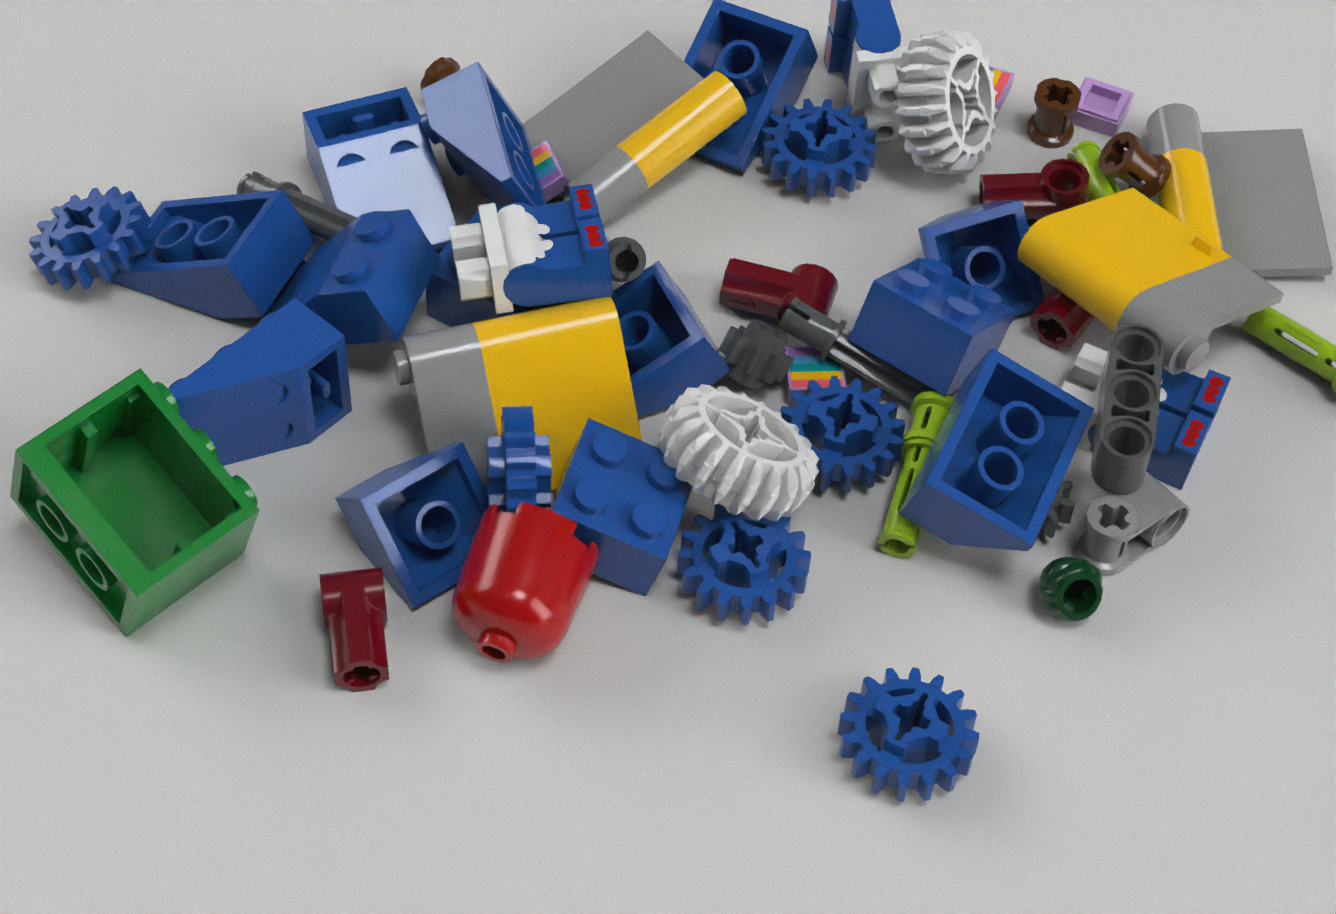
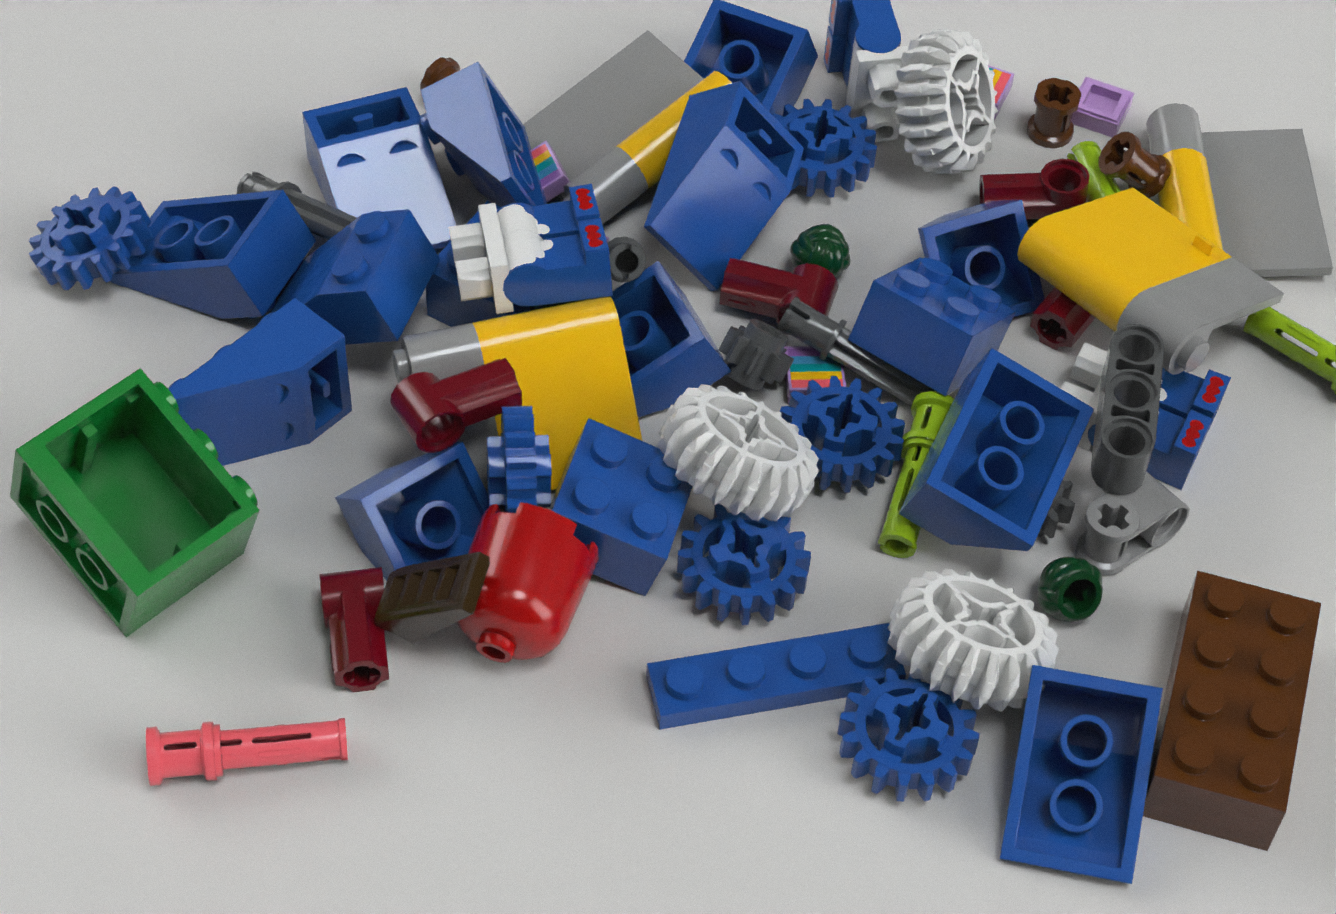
(211, 751): none -> coral pin
(431, 595): none -> dark brown slope
(441, 409): none -> dark red piece
(721, 180): none -> blue slope
(769, 675): none -> blue plate
(821, 246): none -> dark green piece
(970, 638): none -> white gear
(1081, 774): none -> blue slope
(1232, 711): none -> reddish brown piece

